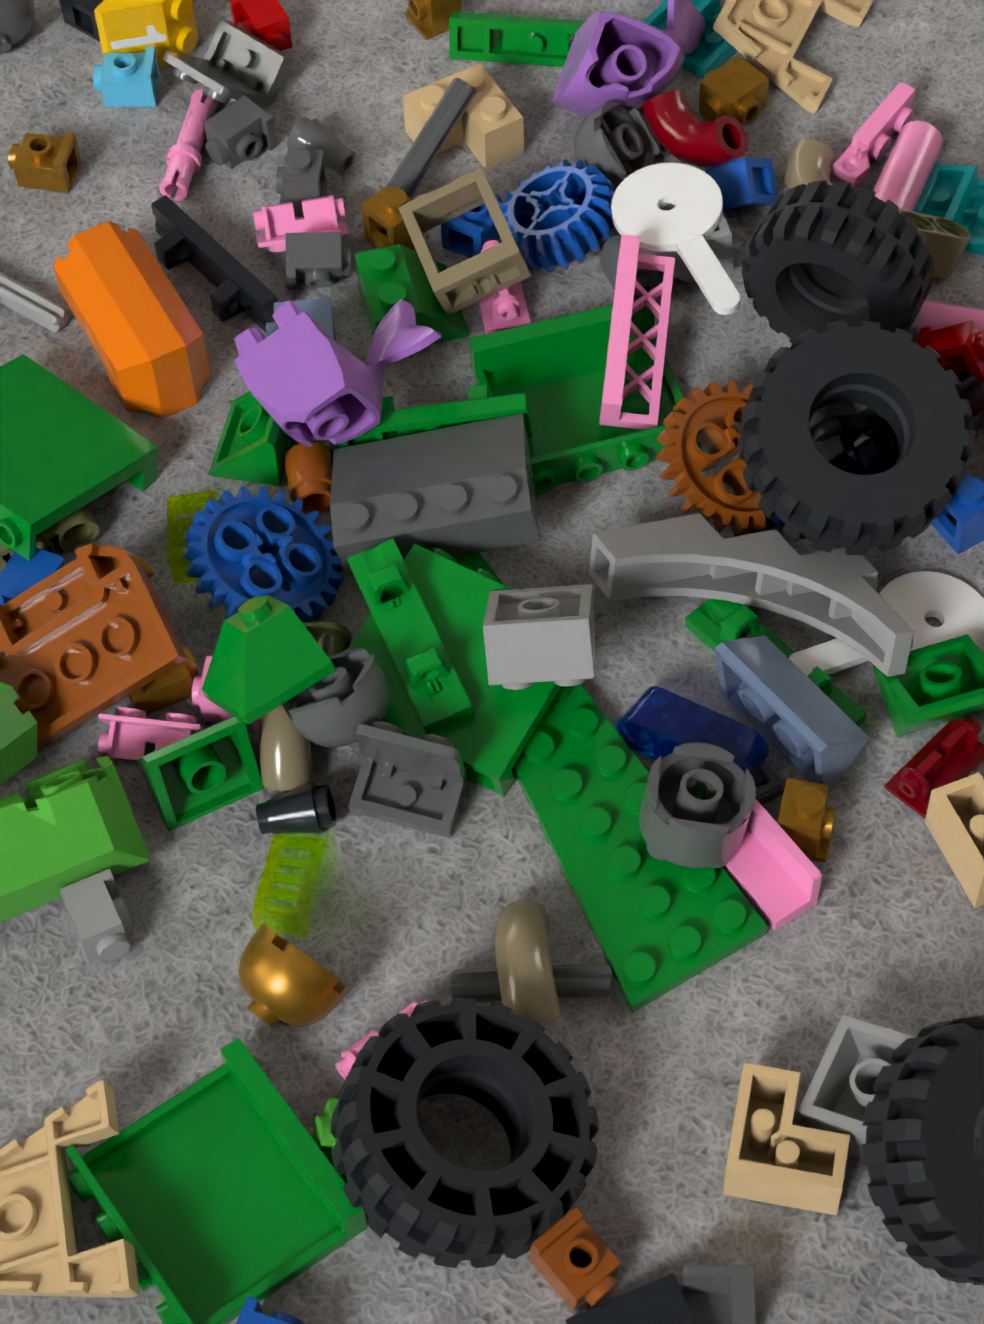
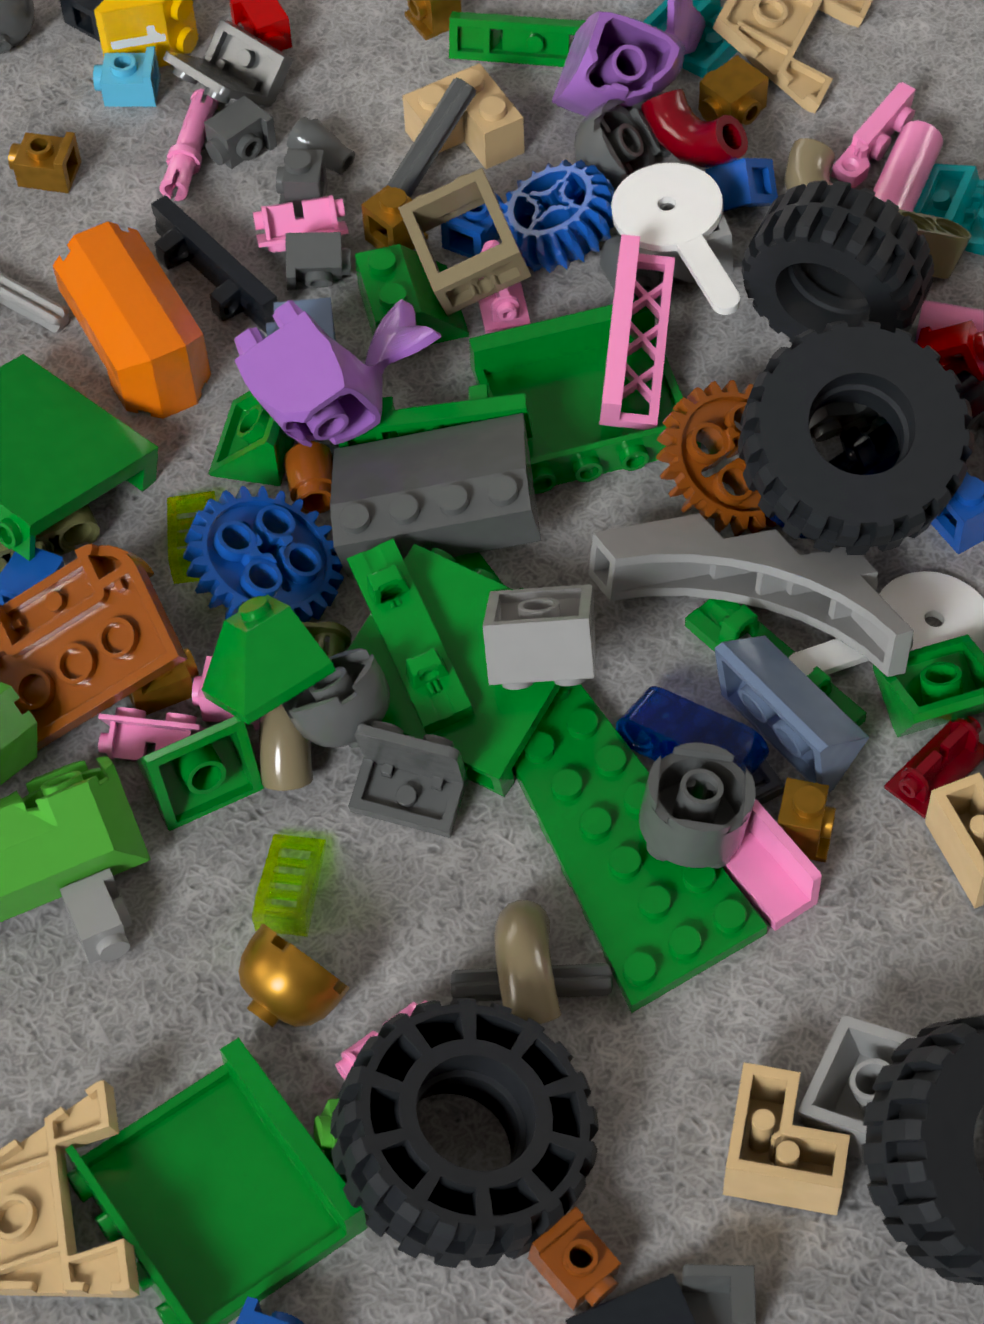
(298, 811): black cone -> none

